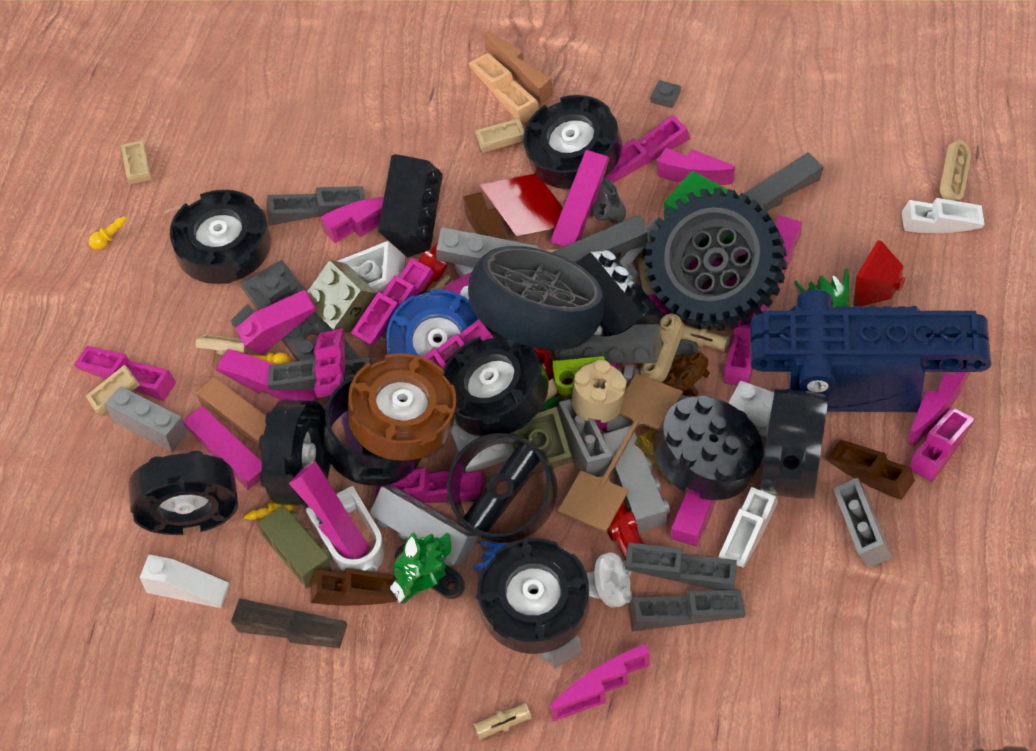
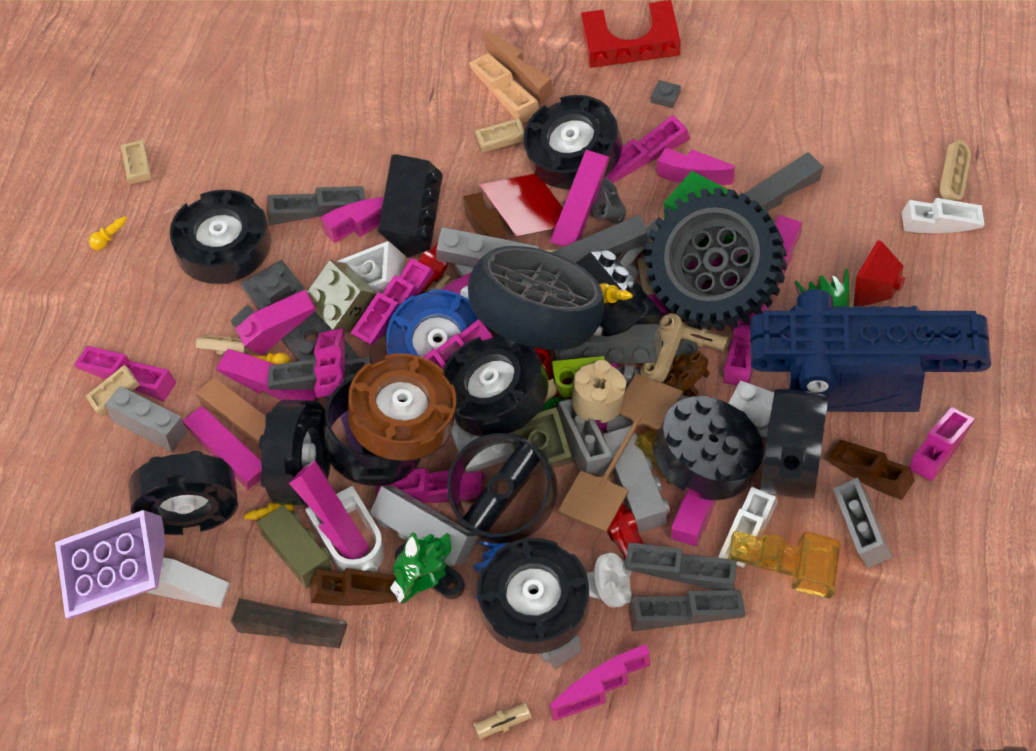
(110, 562): none -> lavender slope
(606, 49): none -> red arch
(612, 293): none -> yellow bar
(810, 563): none -> clear yellow plate
(936, 405): dark pink slope -> none

